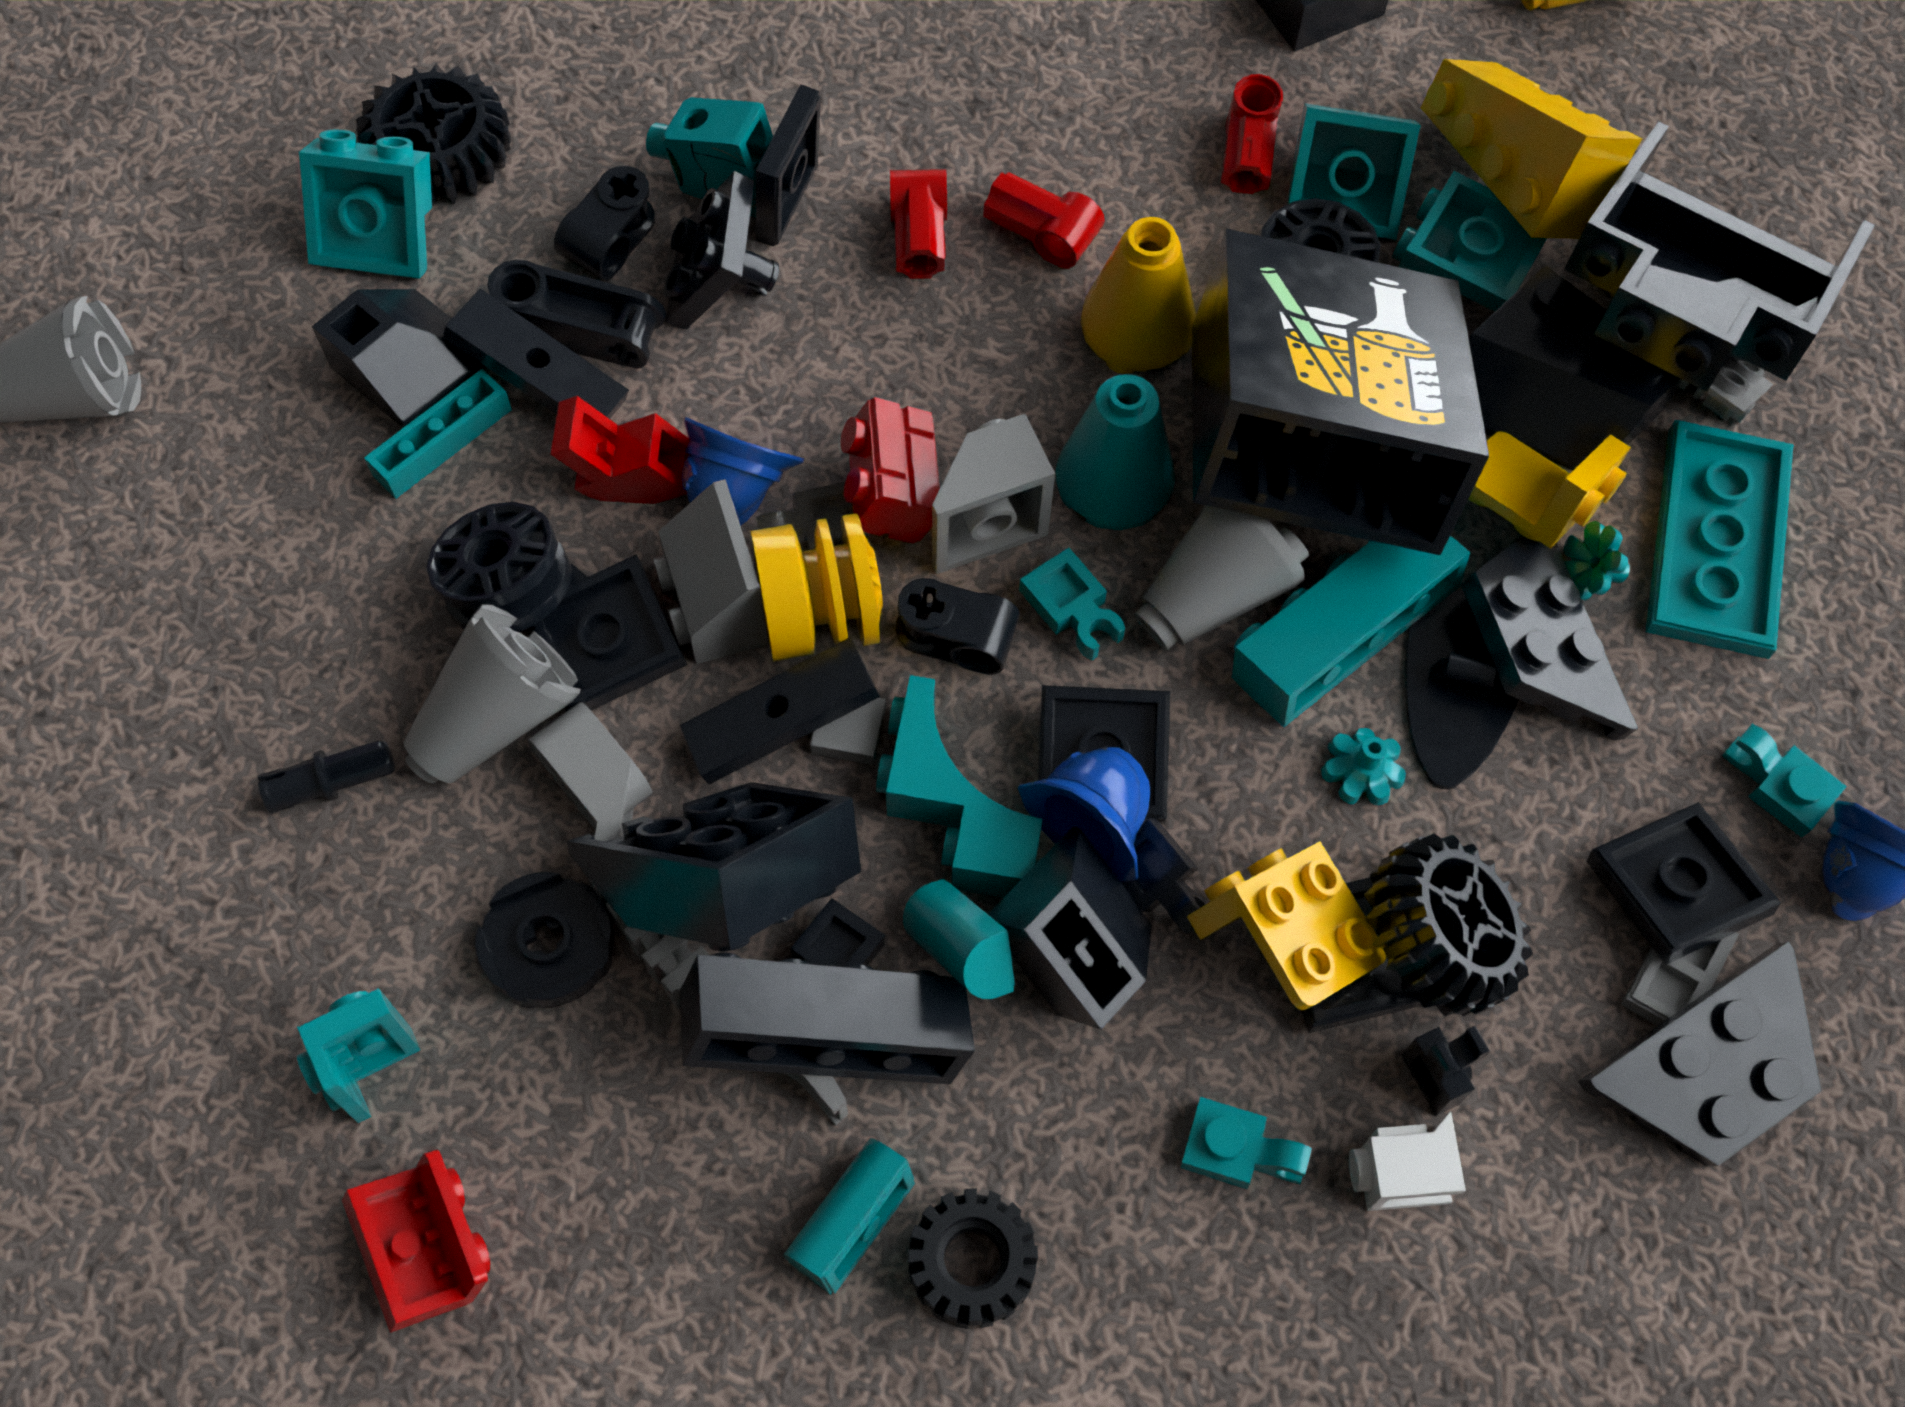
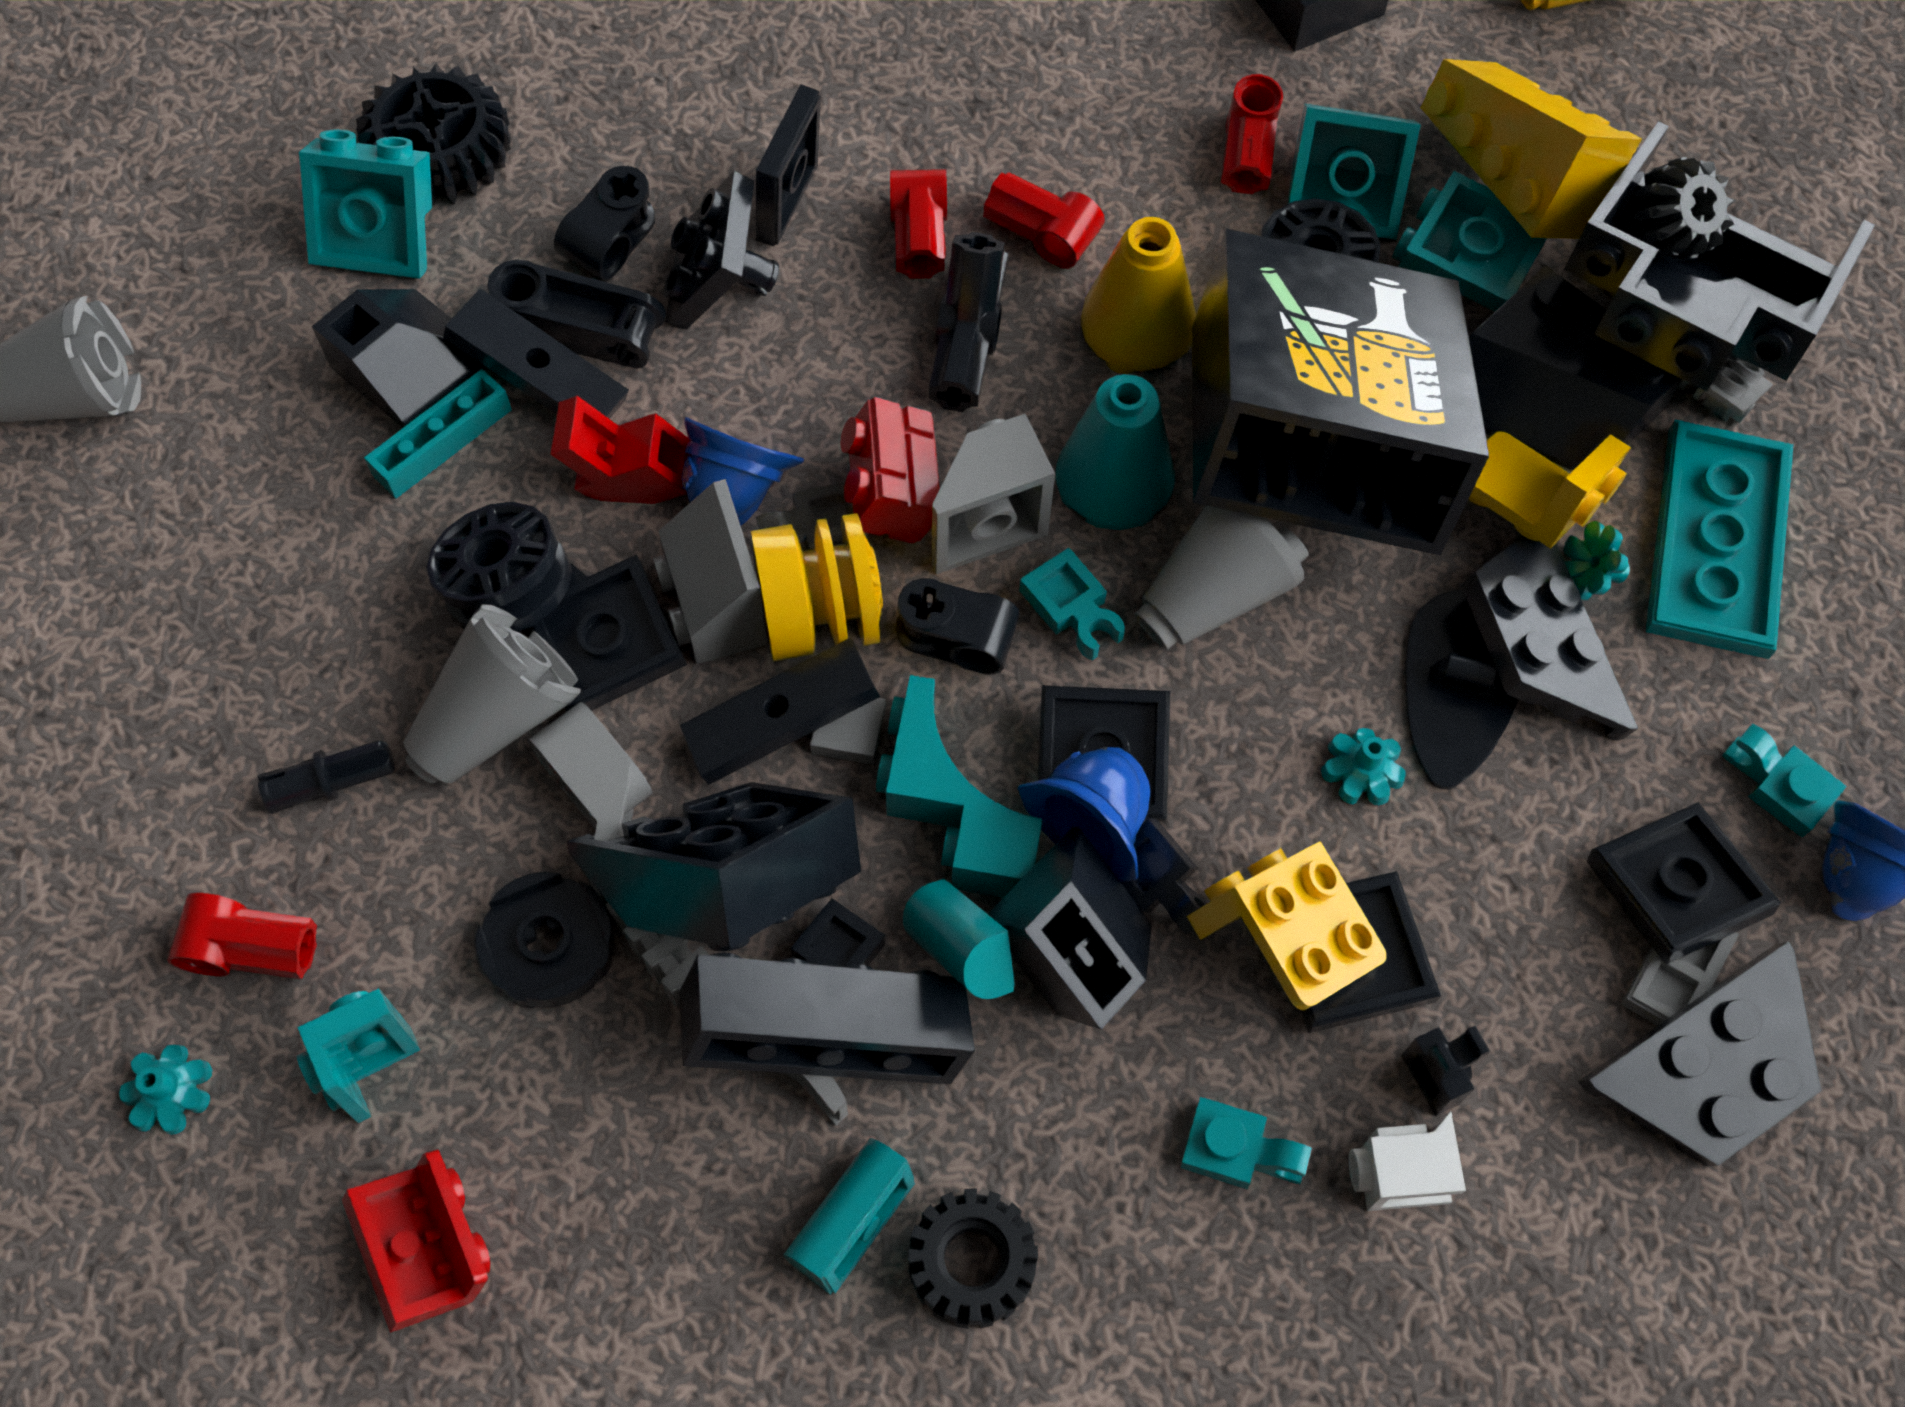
(165, 1089): none -> teal plant
(225, 936): none -> red piece
(712, 141): teal torso -> none
(968, 320): none -> black piece
(1341, 623): teal brick -> none
(1448, 925): black gear -> none
(1683, 208): none -> dark grey gear

